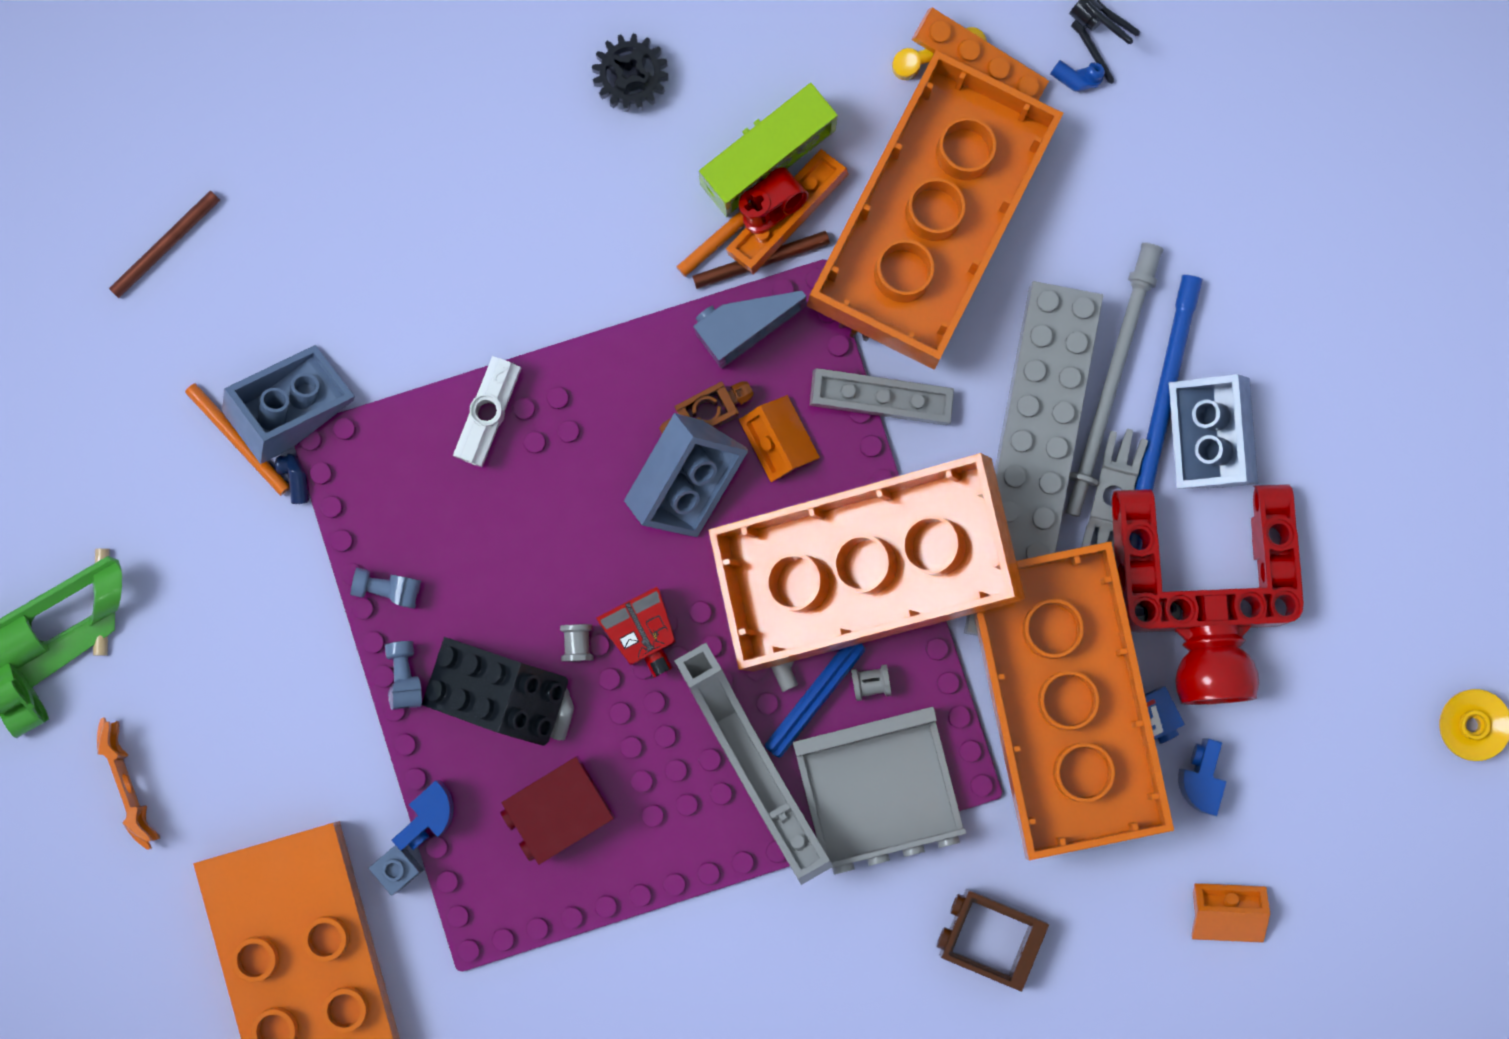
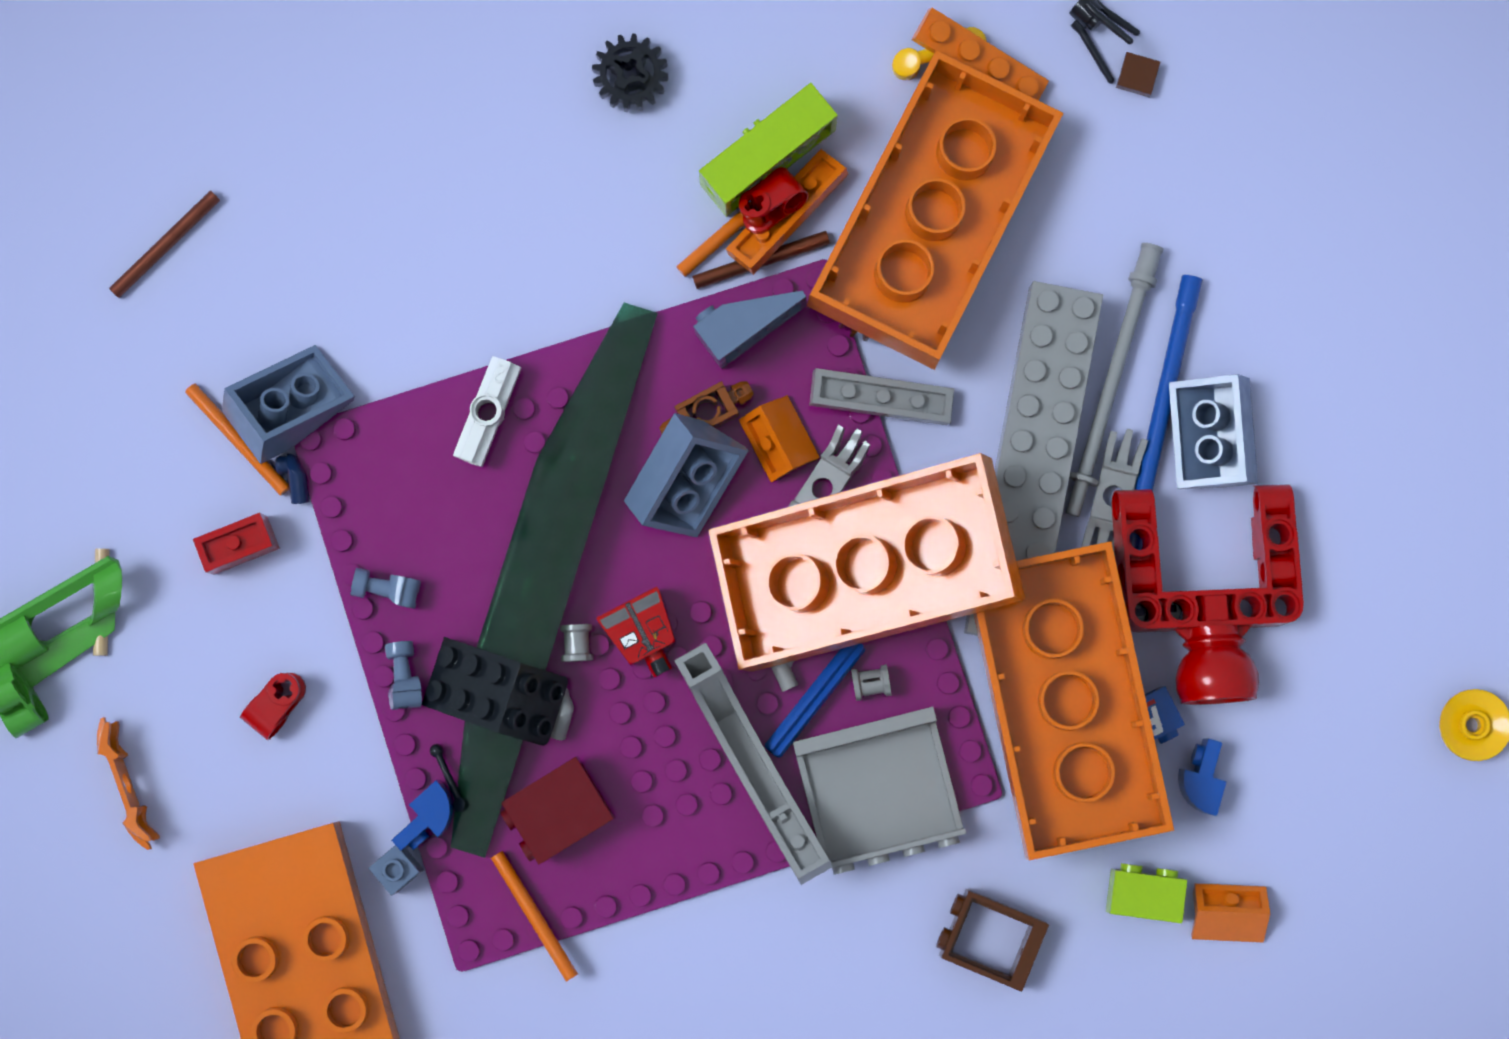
(236, 543): none -> red panel
(269, 708): none -> red piece
(460, 803): none -> black hinge
(534, 916): none -> orange bar
(548, 553): none -> wedge
(835, 467): none -> light grey piece
(1079, 79): blue arm -> none
(1138, 74): none -> reddish brown tile
(1146, 894): none -> lime brick

